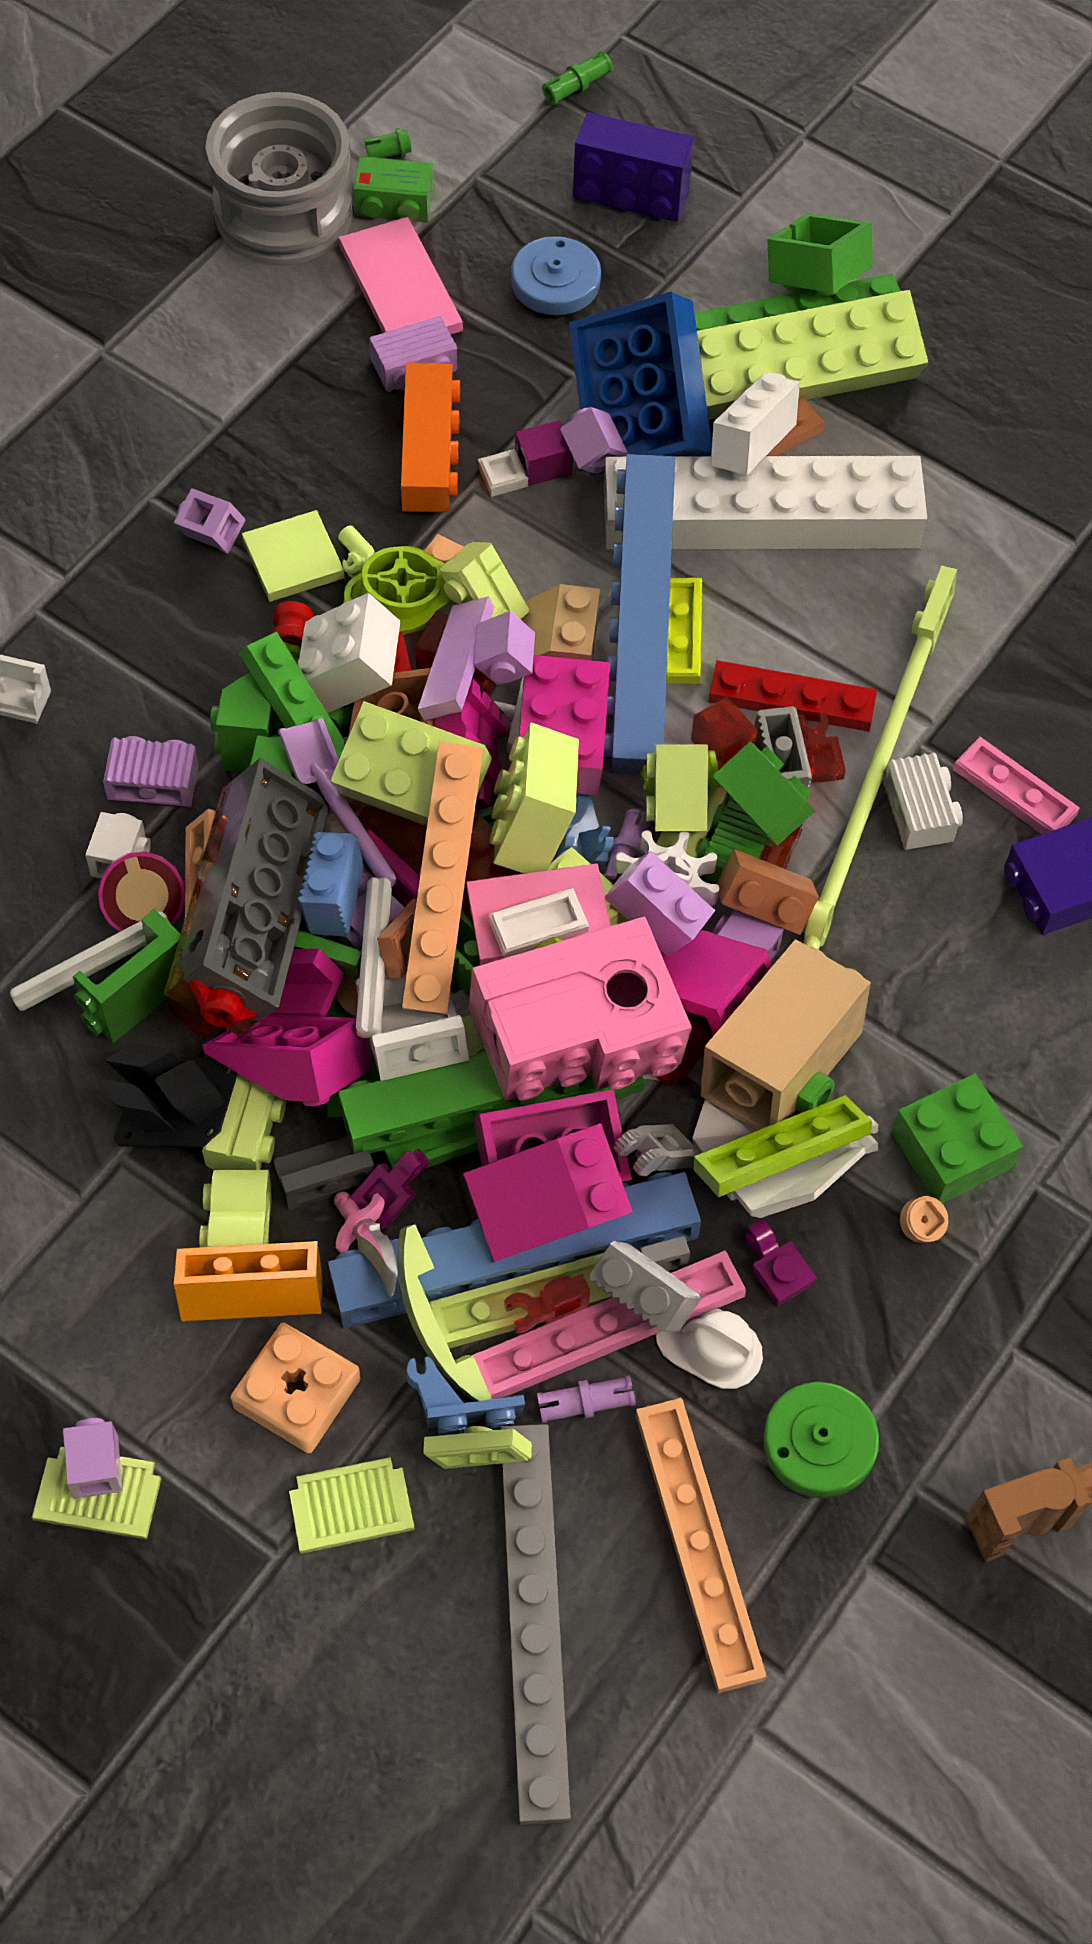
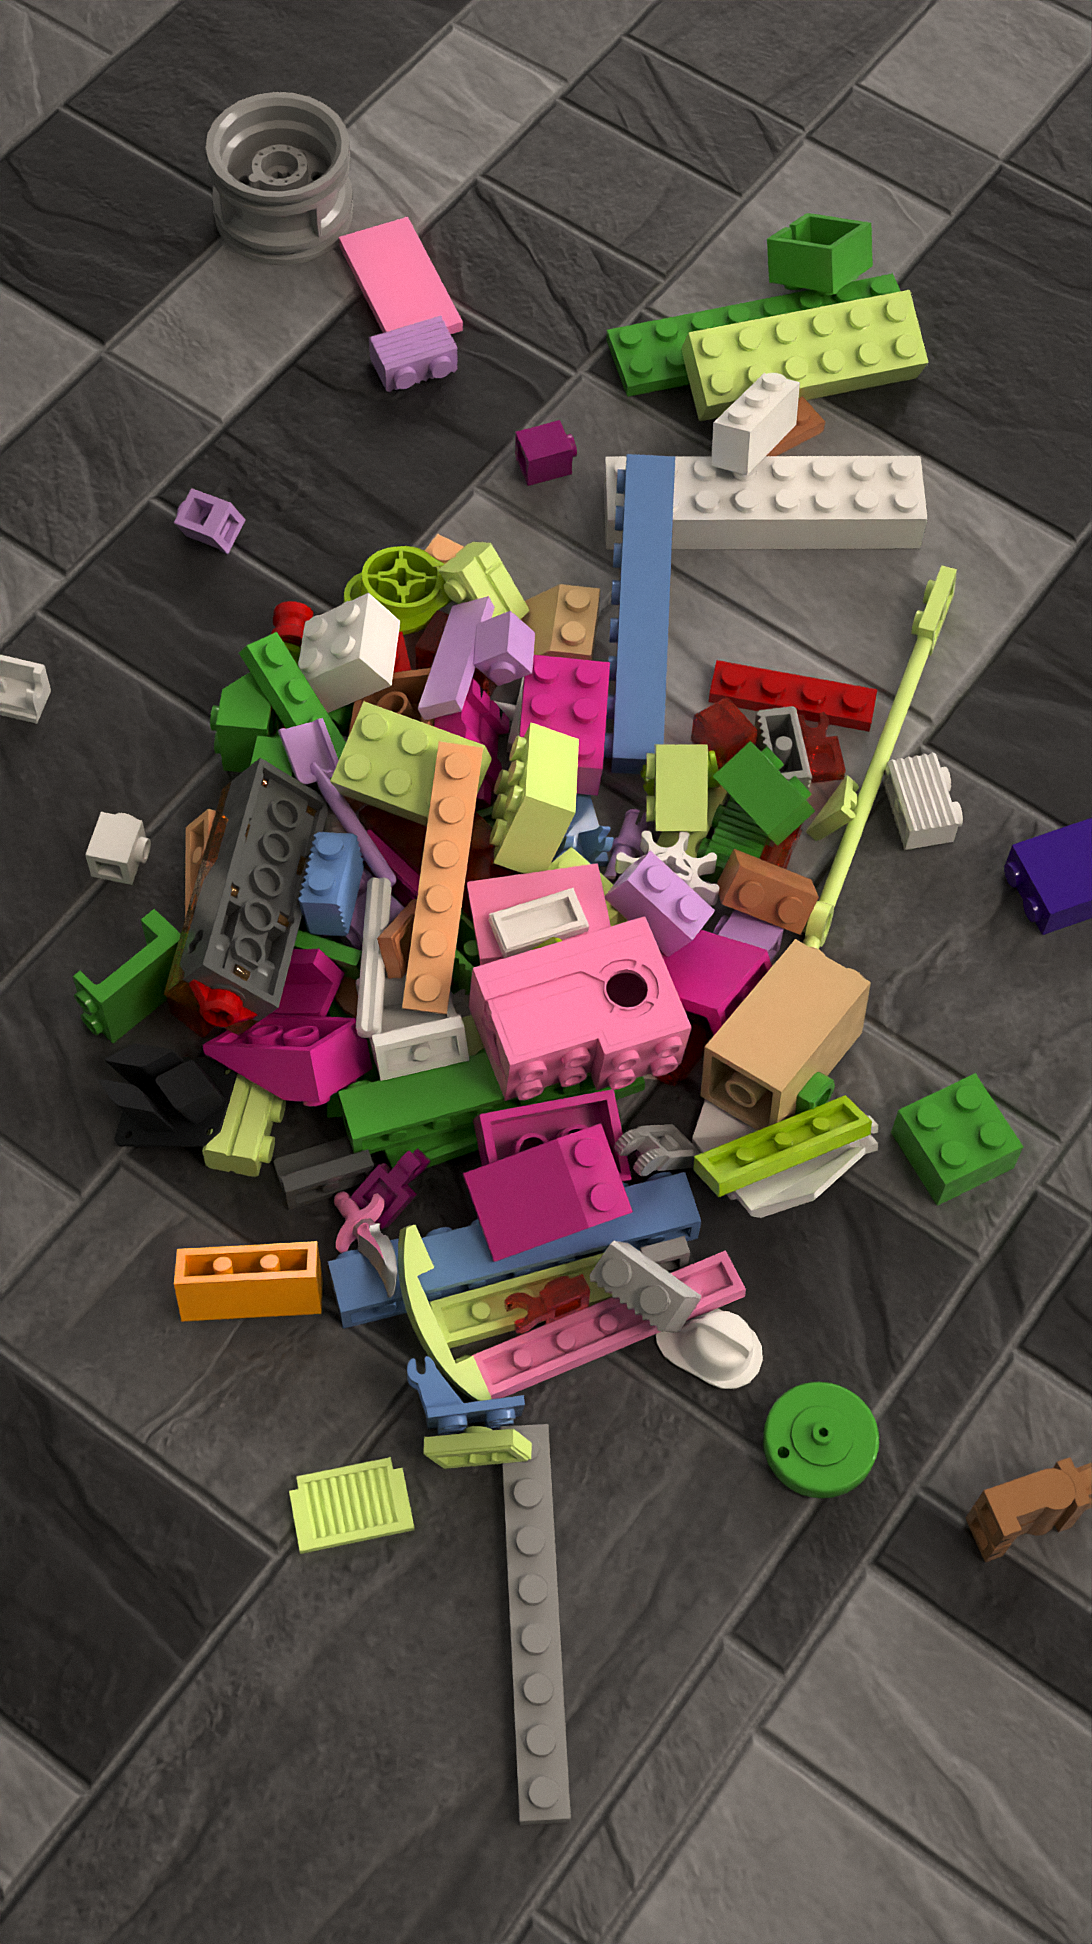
(87, 962): white axle -> none
(92, 1458): lavender brick -> none
(117, 1513): yellowish green window -> none
(138, 885): tile -> none
(151, 771): lavender brick -> none
(237, 1207): yellowish green brick -> none
(293, 555): yellowish green tile -> none
(306, 1414): light nougat brick -> none
(359, 550): yellowish green arm -> none
(389, 144): bright green pin -> none
(393, 189): bright green brick -> none
(428, 437): orange brick -> none
(502, 472): white tile -> none
(555, 275): medium blue wheel -> none
(577, 77): bright green pin -> none
(586, 1399): lavender pin -> none
(592, 438): lavender brick -> none
(632, 166): dark purple brick -> none
(646, 374): blue slope -> none
(684, 631): neon yellow tile -> none
(700, 1546): light nougat plate -> none
(780, 1269): magenta plate -> none
(836, 810): none -> yellowish green tile
(924, 1219): light nougat tile -> none
(1015, 787): bright pink tile -> none

